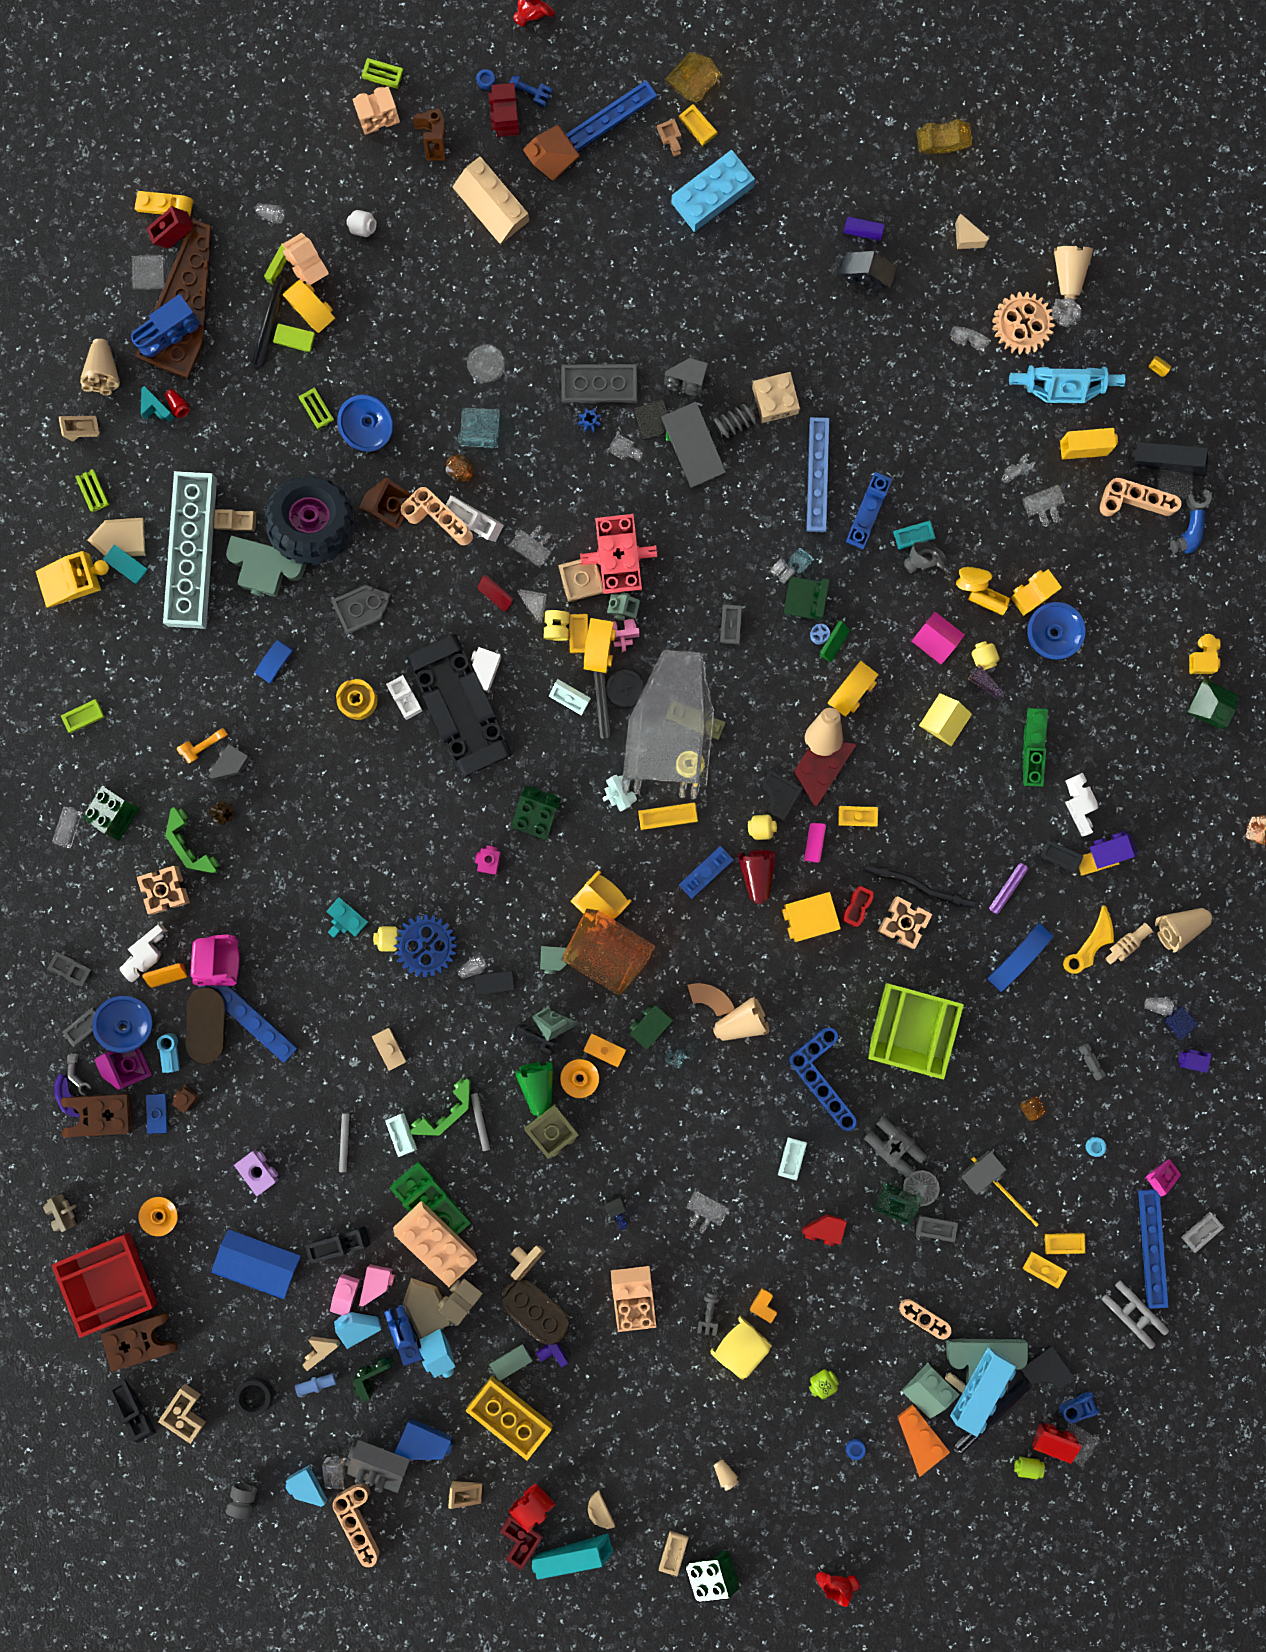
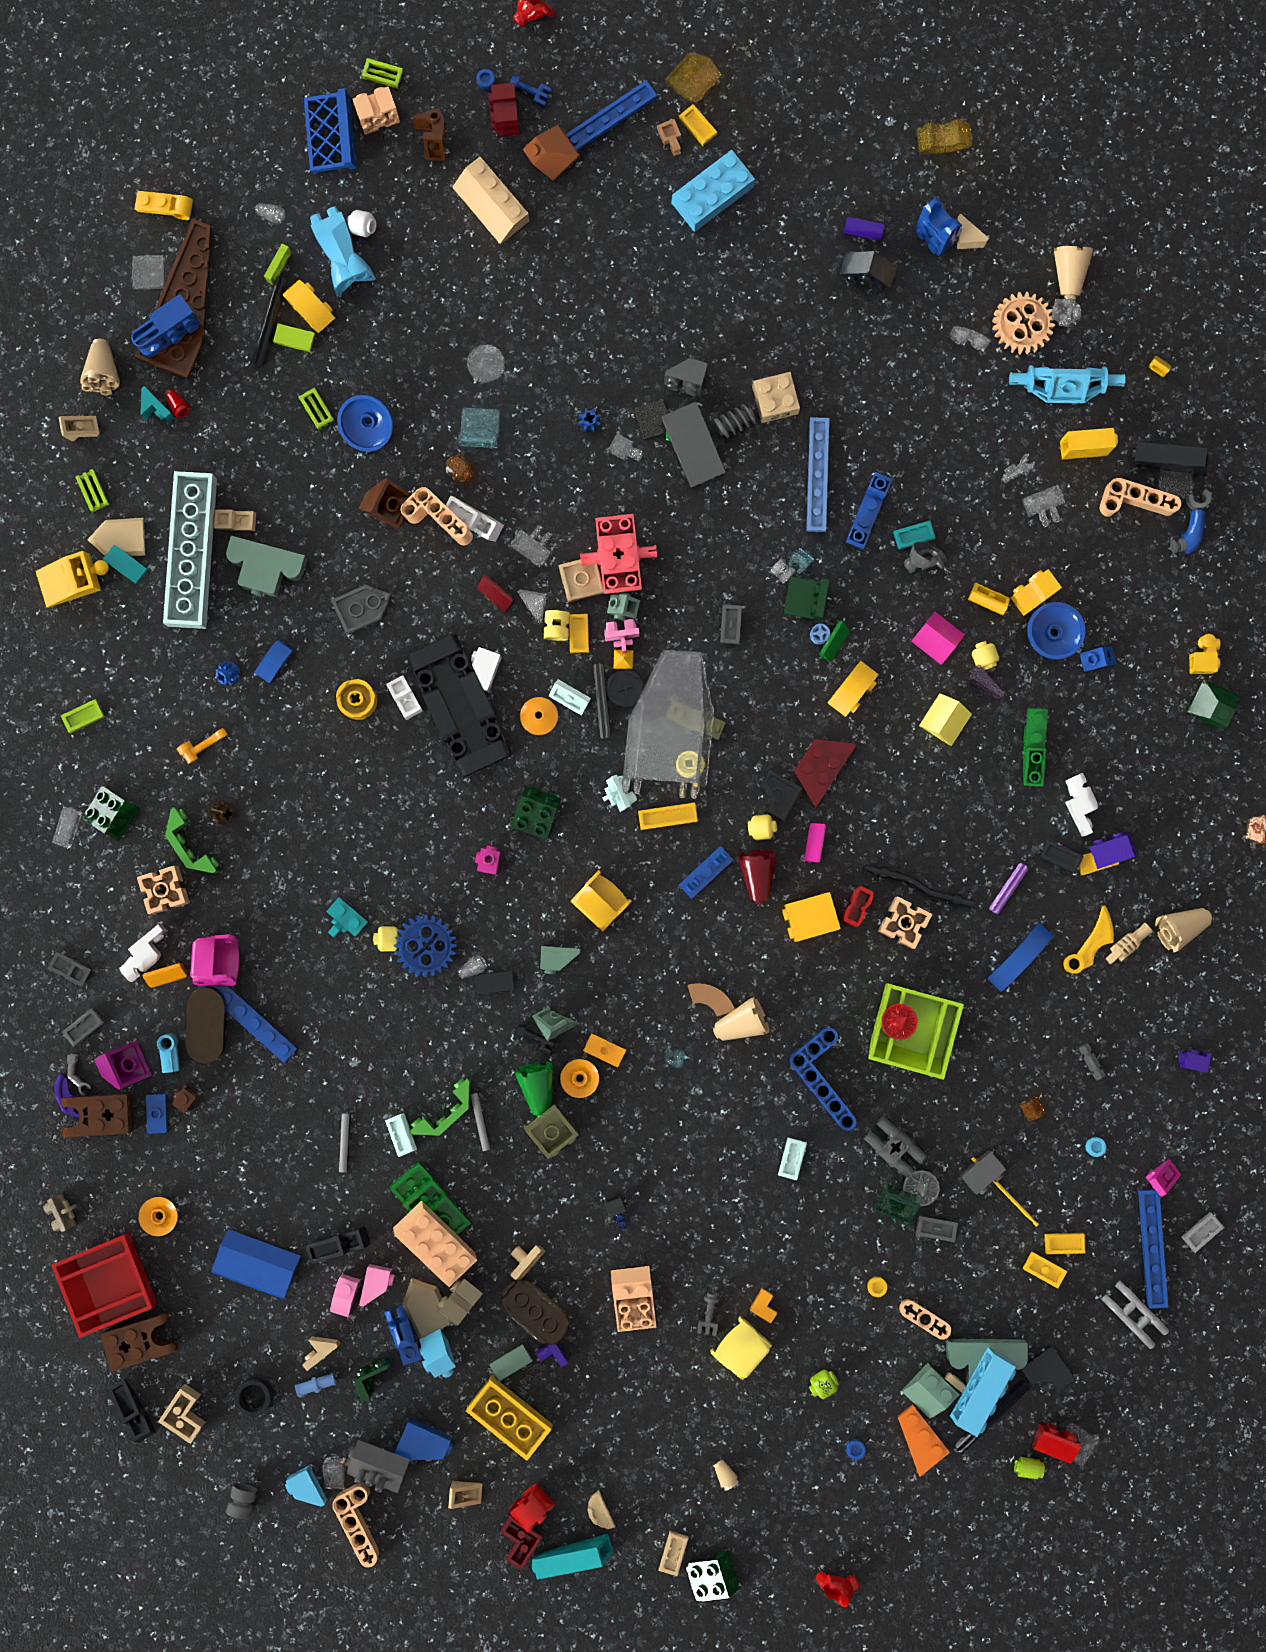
(119, 1012): blue dish -> none
(170, 227): dark red brick -> none
(227, 673): none -> blue gear
(230, 763): dark grey slope -> none
(246, 1169): lavender brick -> none
(305, 259): light nougat brick -> none
(309, 520): black wheel -> none
(338, 246): none -> medium azure hips
(345, 128): none -> blue fence
(356, 1327): medium azure slope -> none
(389, 1049): tan tile -> none
(545, 723): none -> light orange dish
(598, 645): yellow brick -> none
(599, 383): dark grey tile -> none
(607, 951): clear orange slope -> none
(623, 659): none -> yellow slope
(650, 1026): dark green brick -> none
(707, 1208): clear hinge -> none
(825, 733): tan cone -> none
(826, 1228): red slope -> none
(858, 816): yellow plate -> none
(877, 1286): none -> yellow tile
(899, 1021): none -> red wheel
(937, 227): none -> blue brick
(973, 579): yellow piece -> none
(1083, 1408): blue piece -> none
(1097, 658): none -> blue bracket
(1159, 1005): clear cone -> none
(1180, 1022): clear blue piece -> none

